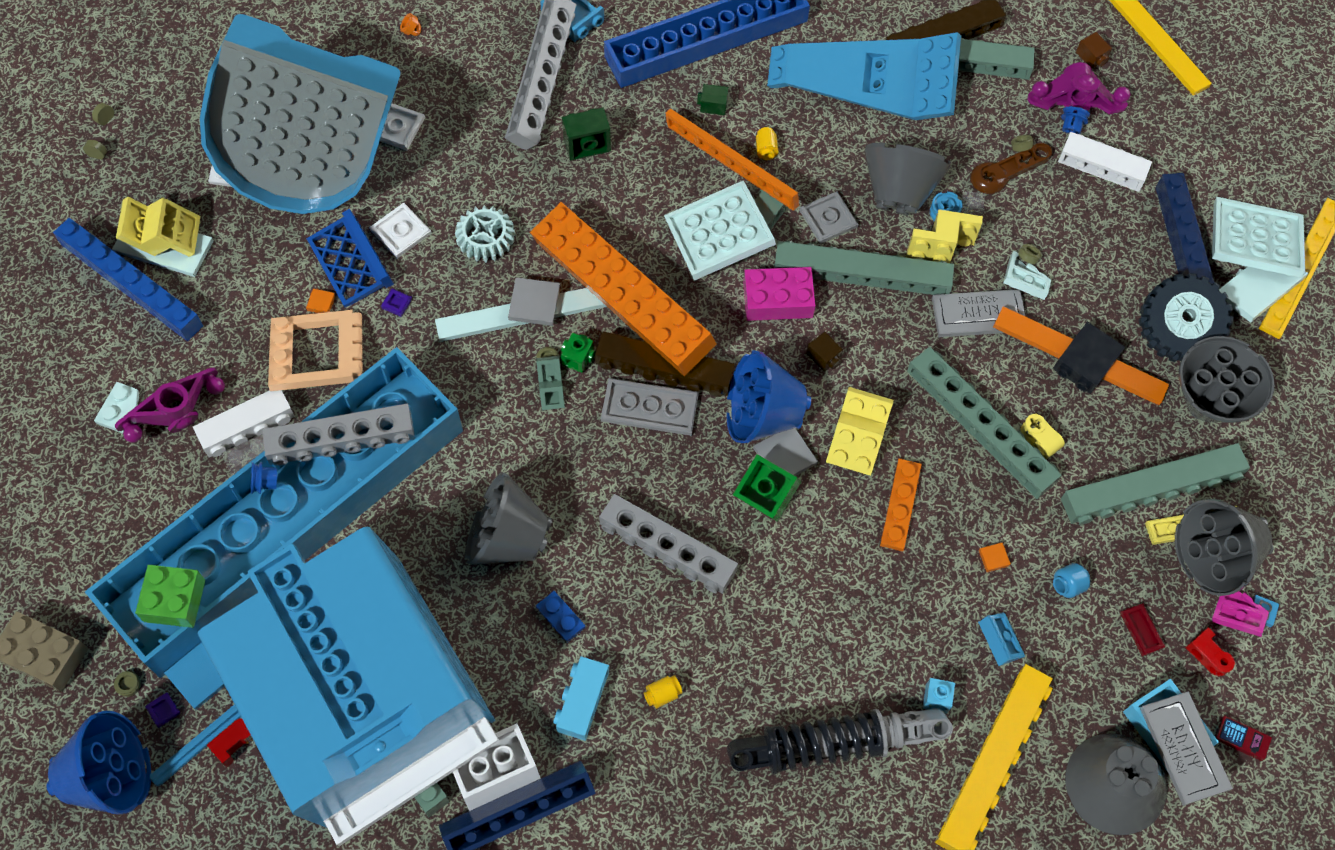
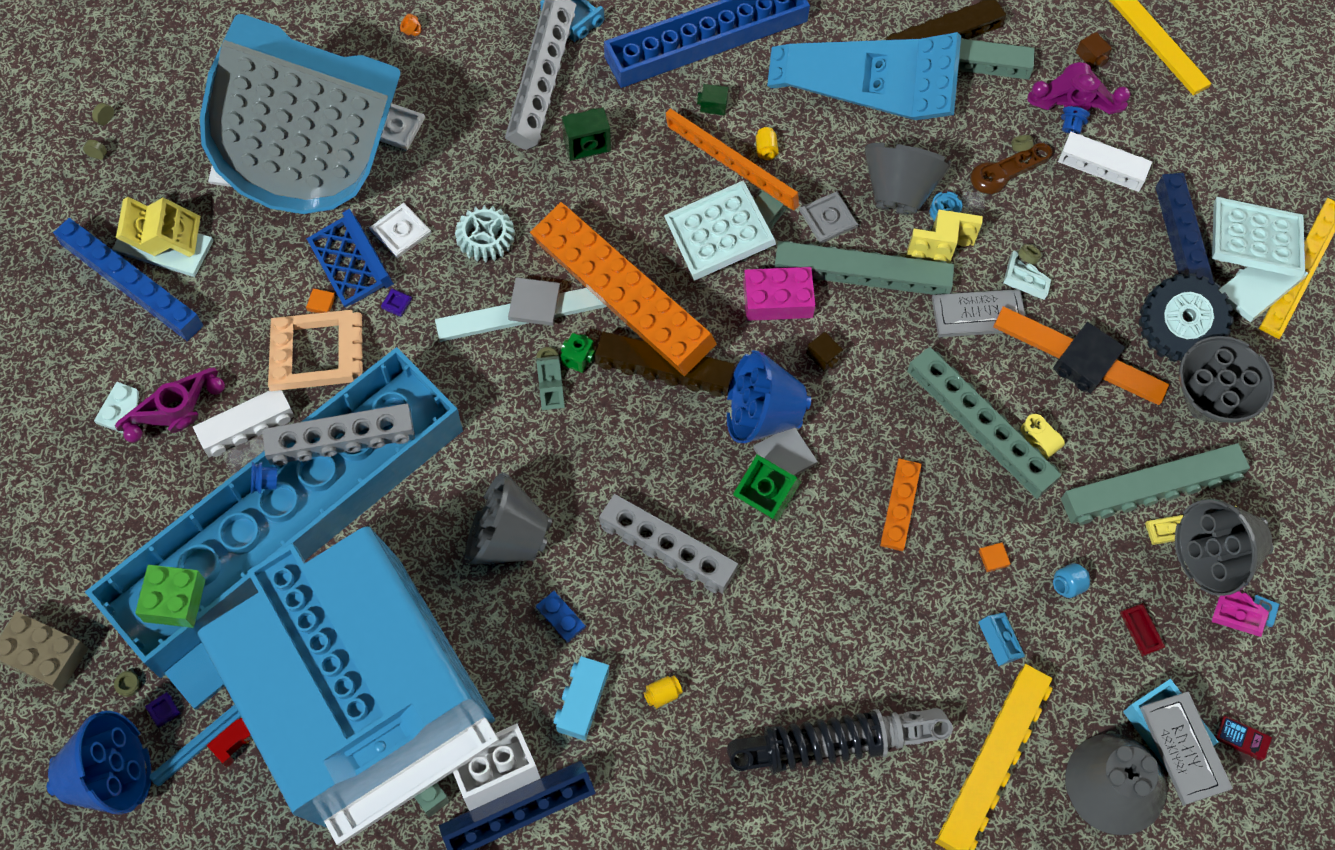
(649, 406): light grey tile -> none
(859, 431): light yellow bracket -> none
(938, 695): medium azure brick -> none
(1210, 654): red leg -> none

